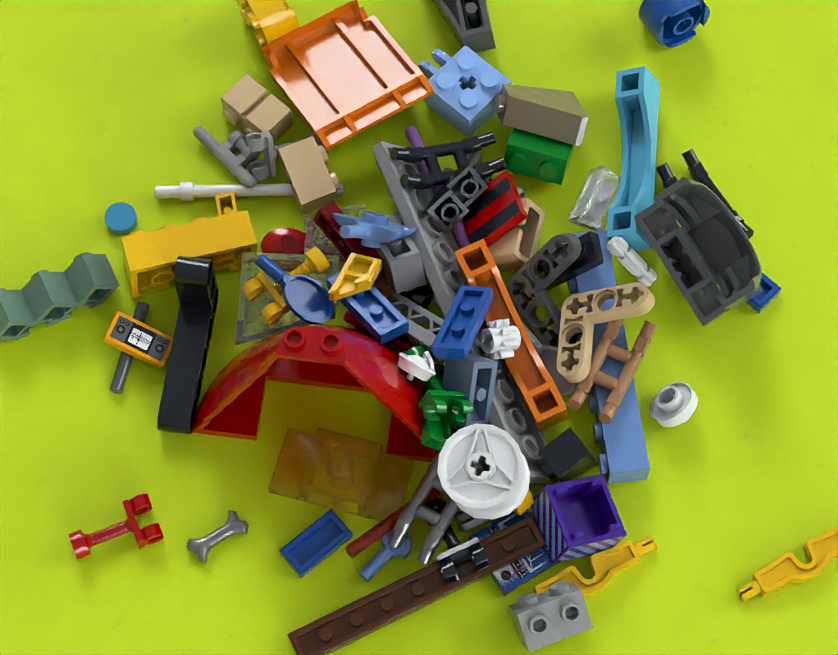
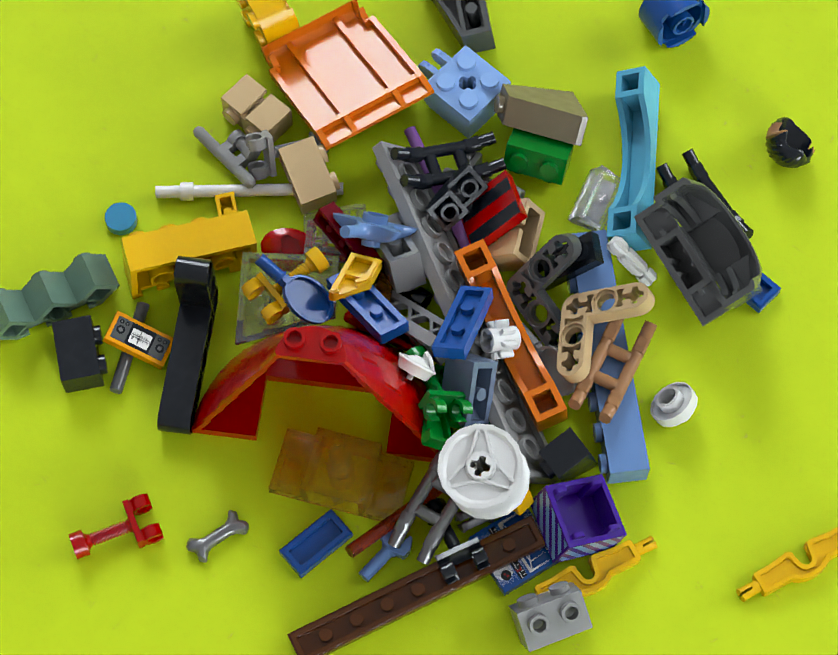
(78, 353): none -> black brick
(788, 144): none -> black hair

